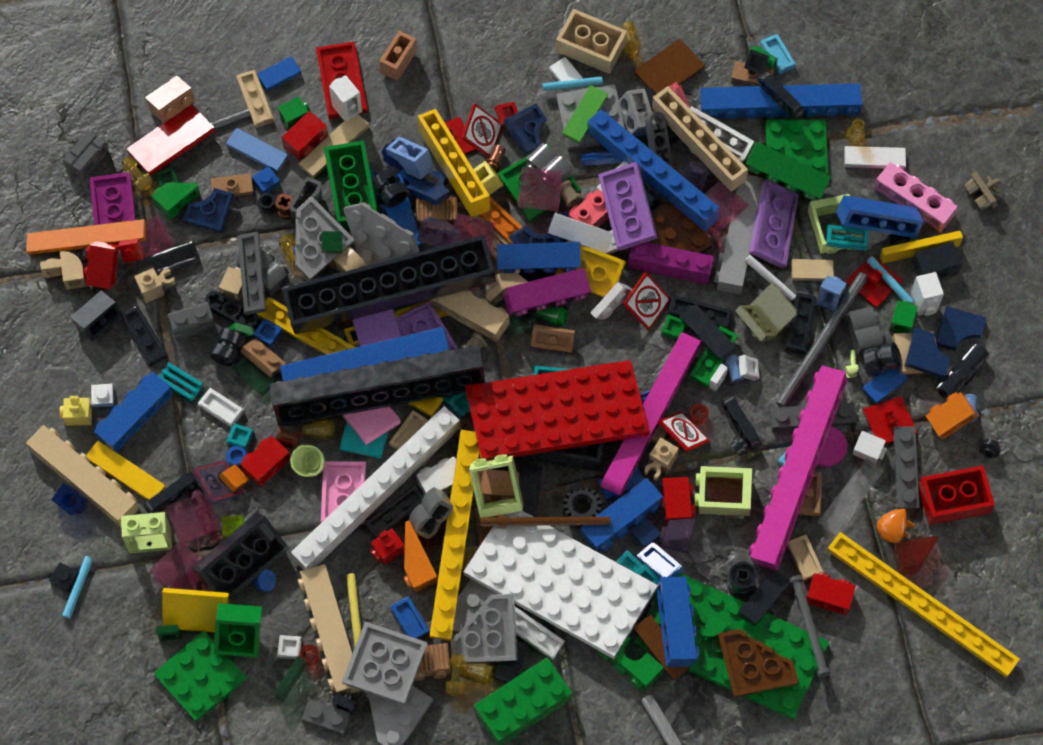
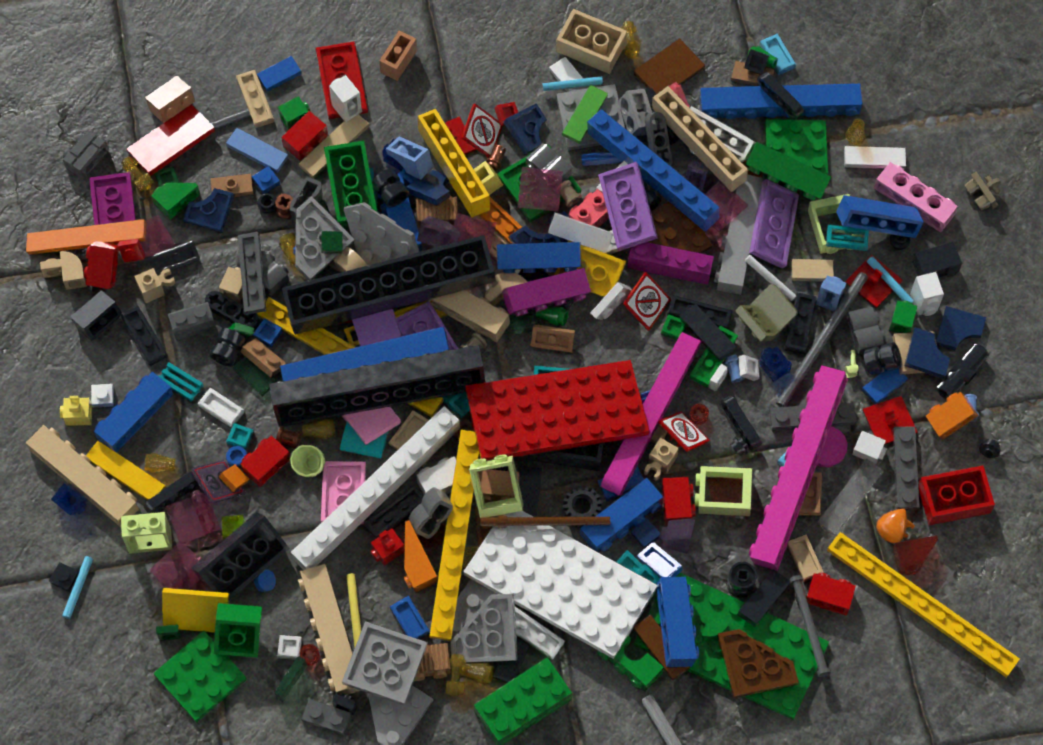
(159, 463): none -> clear yellow cone
(773, 369): none -> clear blue brick
(908, 249): yellow tile -> none

